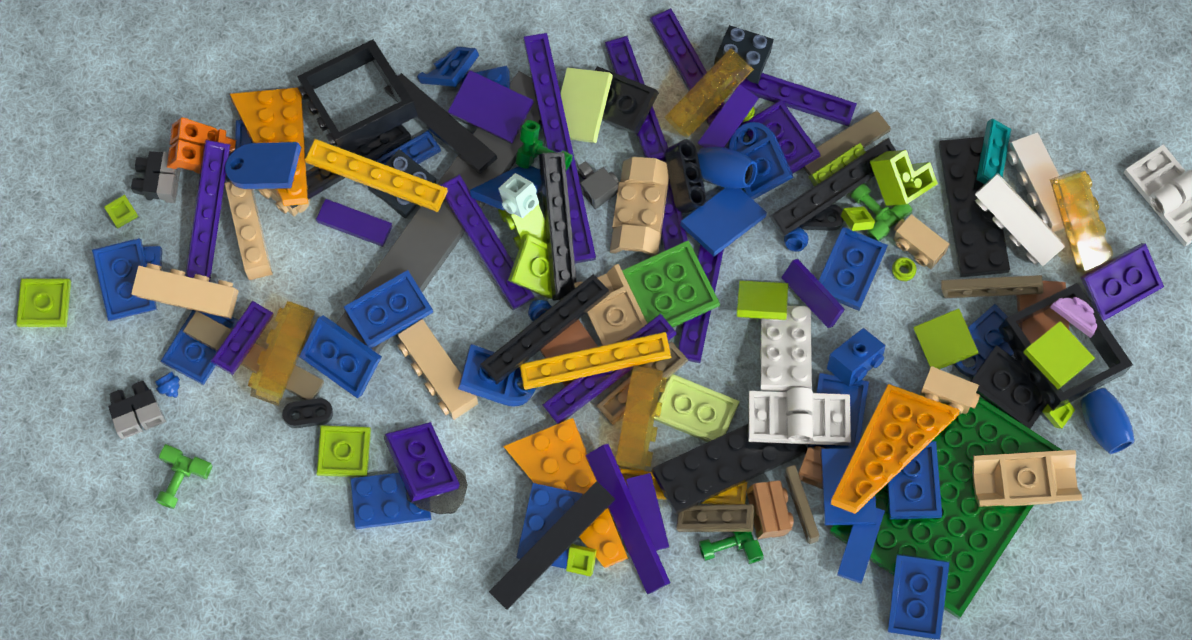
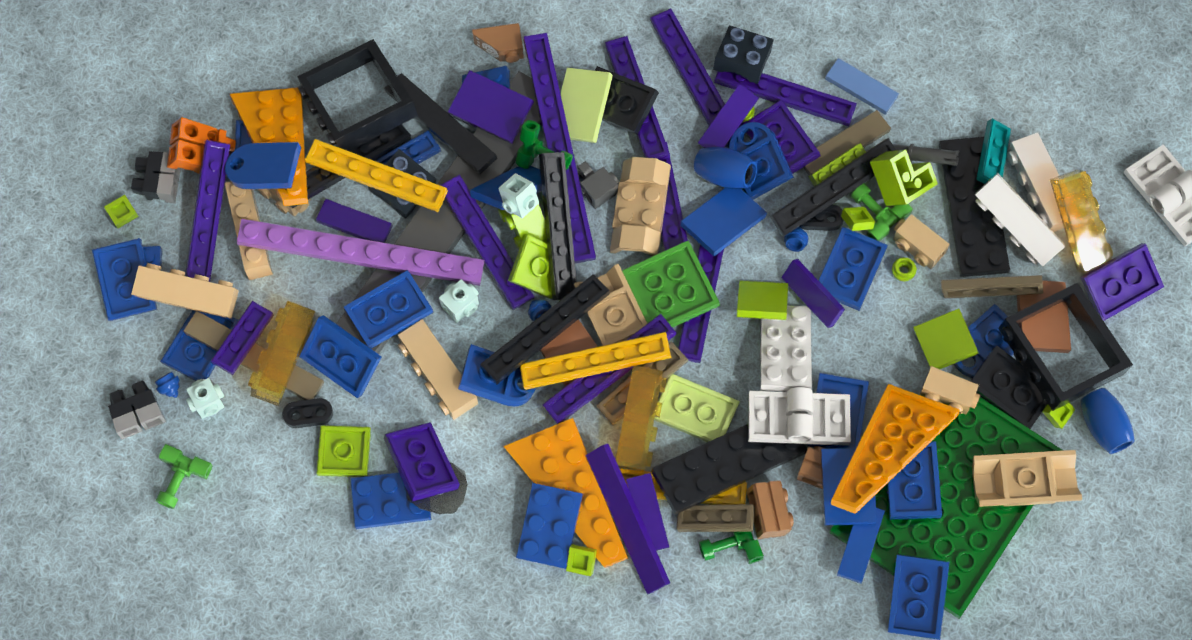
(43, 303): lime tile -> none
(205, 397): none -> light aqua brick
(360, 252): none -> medium lavender plate
(450, 68): blue wing -> none
(459, 300): none -> light aqua brick
(501, 42): none -> medium nougat slope
(552, 545): black tile -> none
(685, 176): black beam -> none
(709, 93): clear yellow brick -> none
(801, 504): dark tan tile -> none
(856, 357): blue brick -> none
(861, 86): none -> medium blue tile
(930, 154): none -> dark grey axle
(1059, 355): lime tile -> none
(1077, 313): lavender plate -> none

